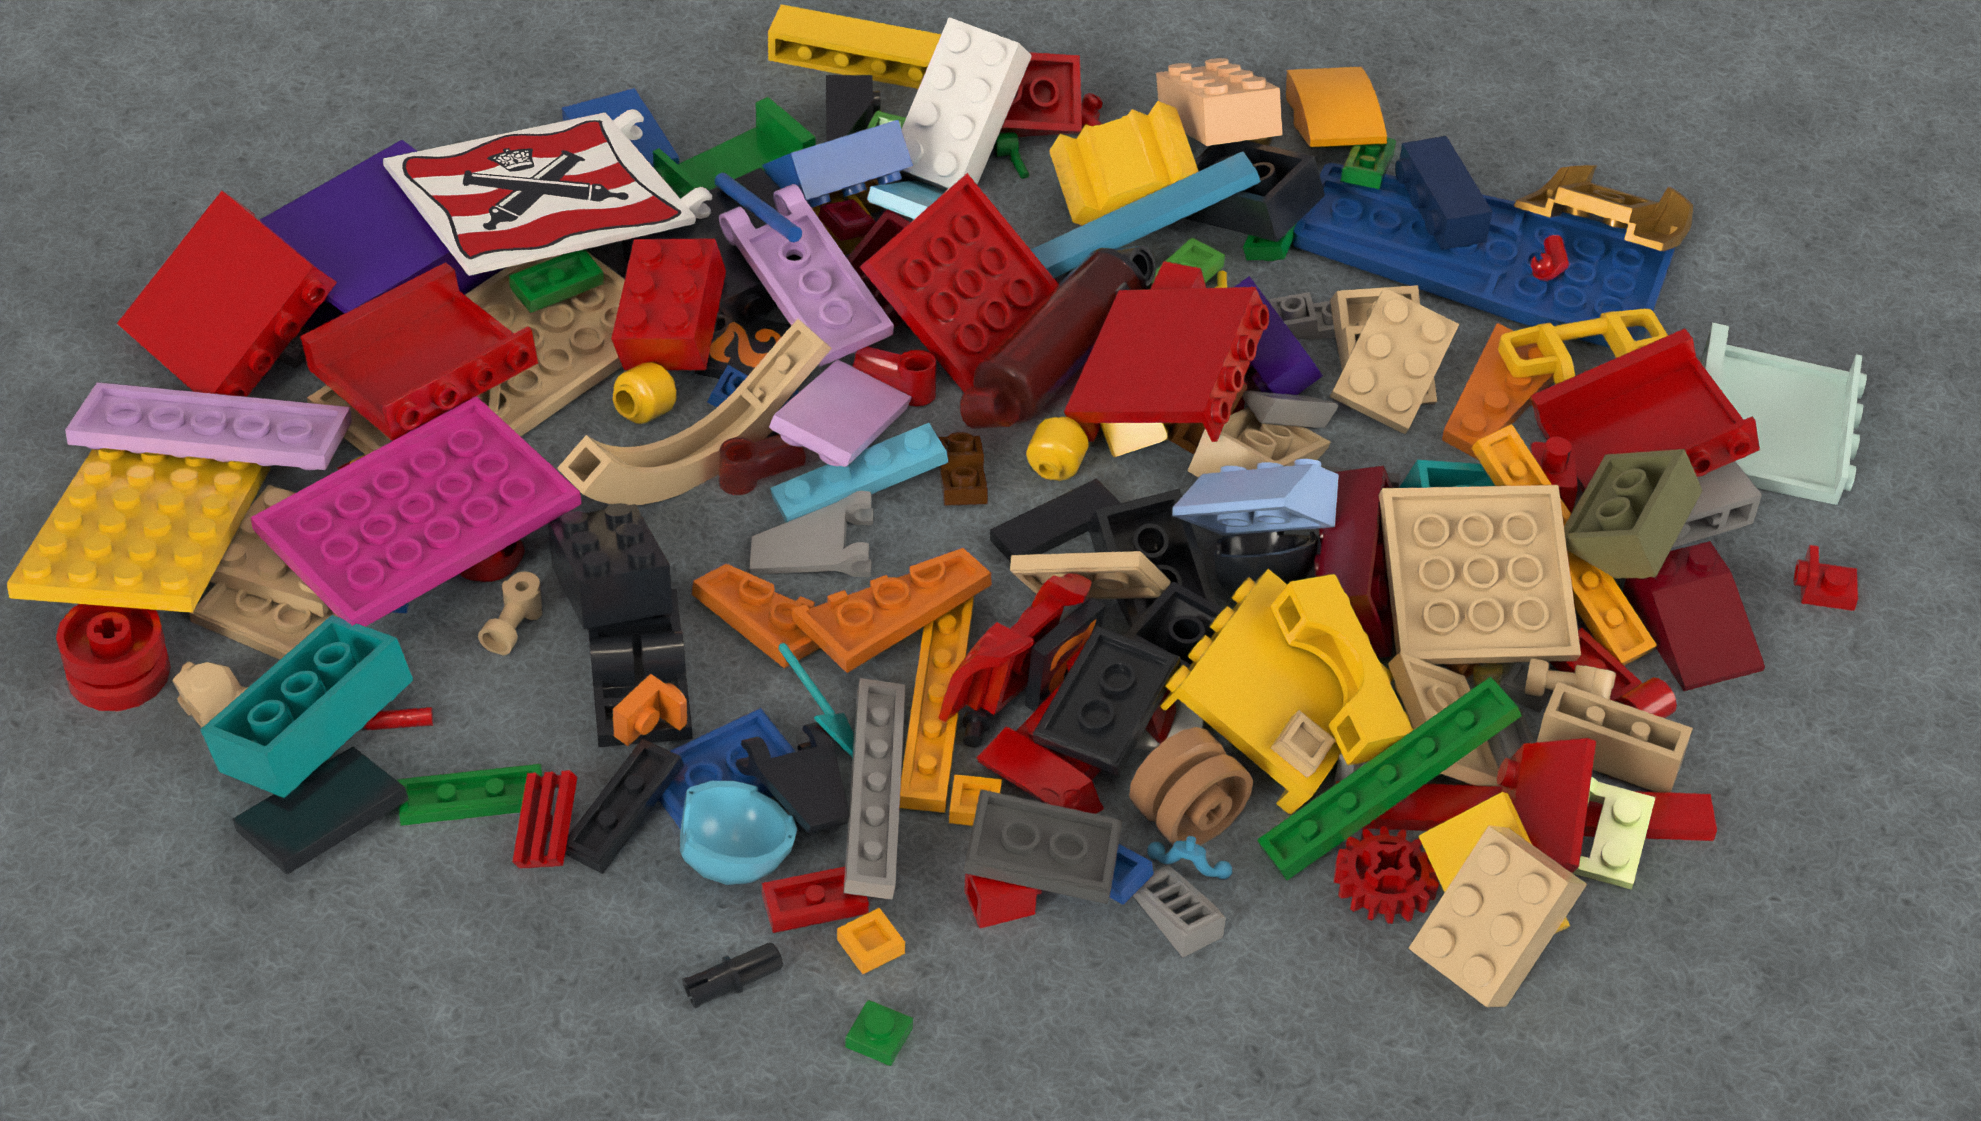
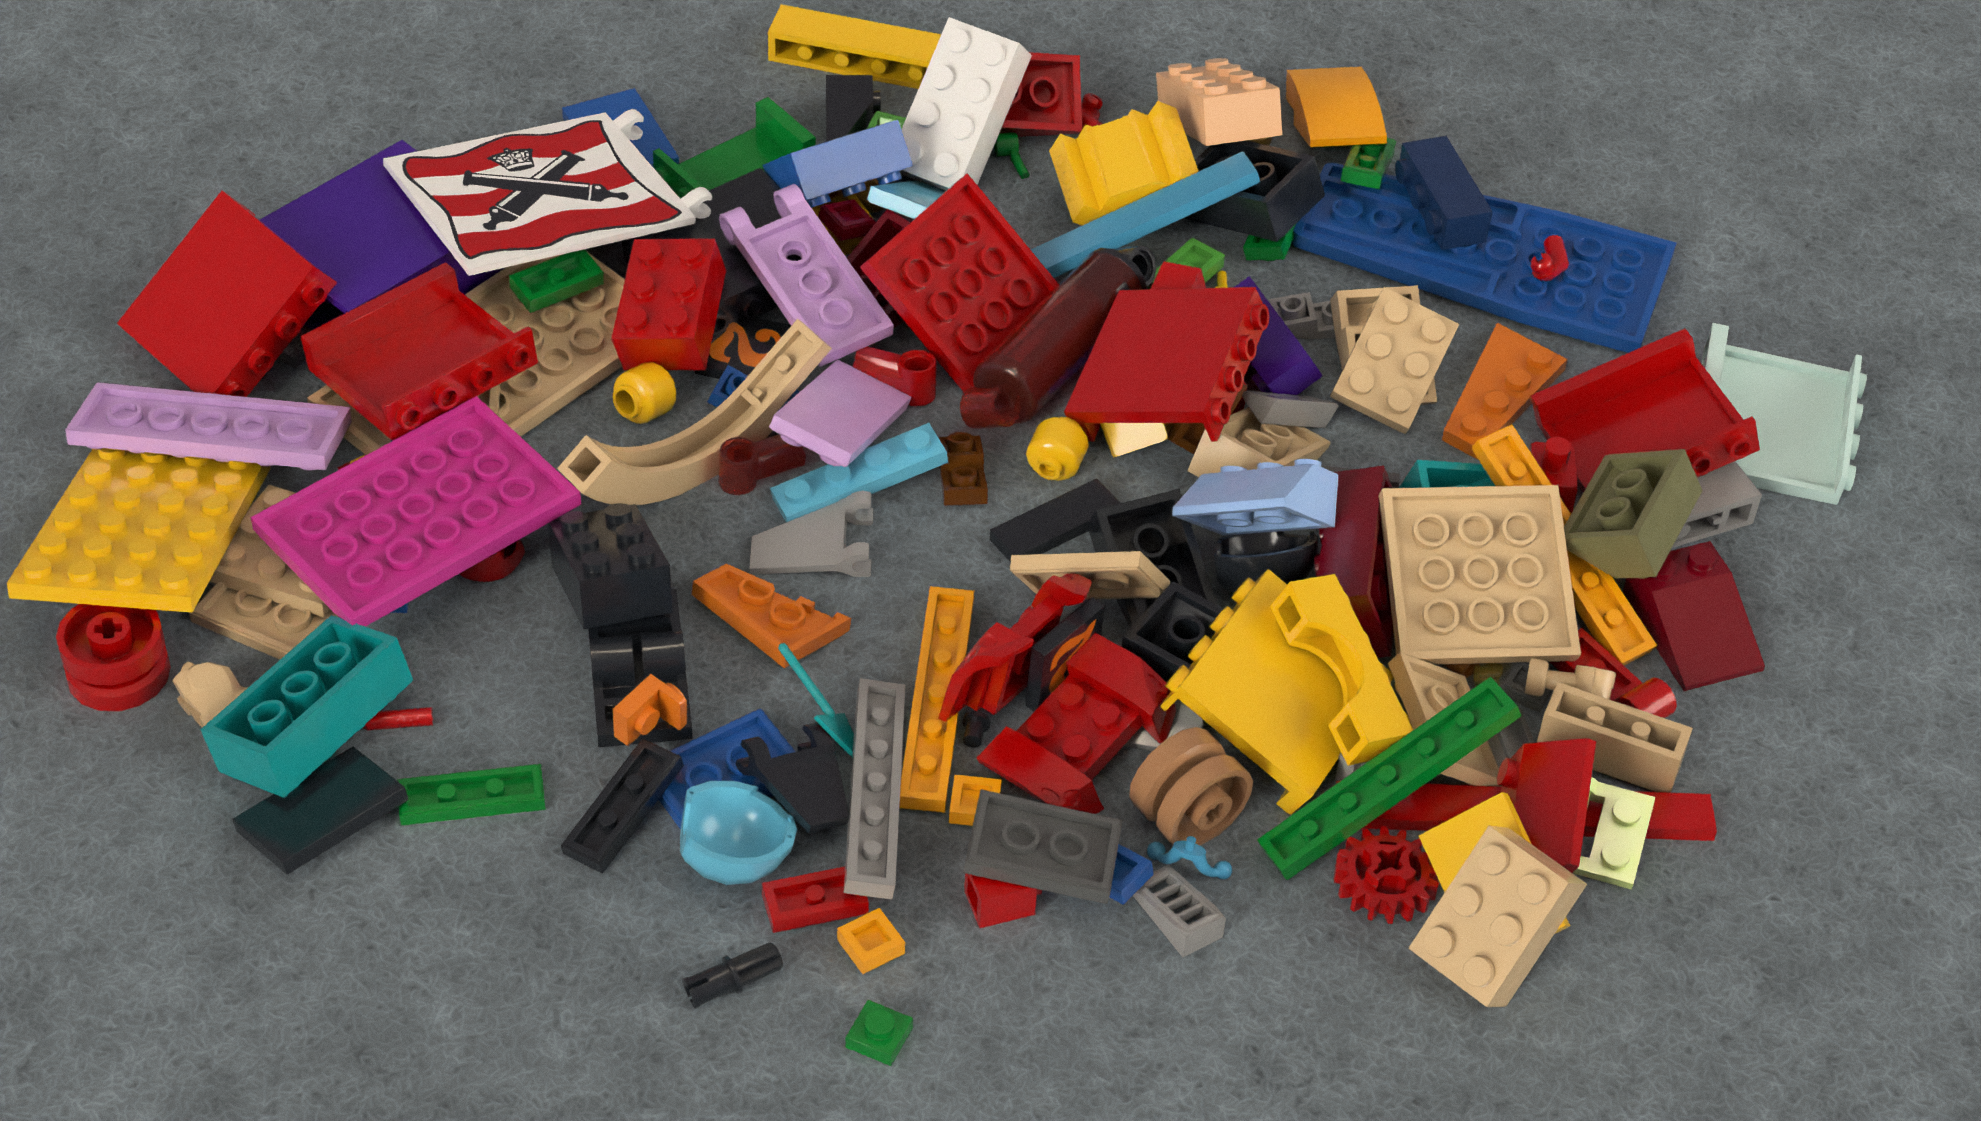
(521, 601): tan leg -> none
(537, 819): red tile -> none
(758, 207): blue bar -> none
(873, 619): orange wing -> none
(1106, 700): black tile -> none
(1303, 744): tan tile -> none
(1556, 356): yellow bar -> none
(1650, 223): pearl gold piece -> none
(1825, 583): red bracket -> none

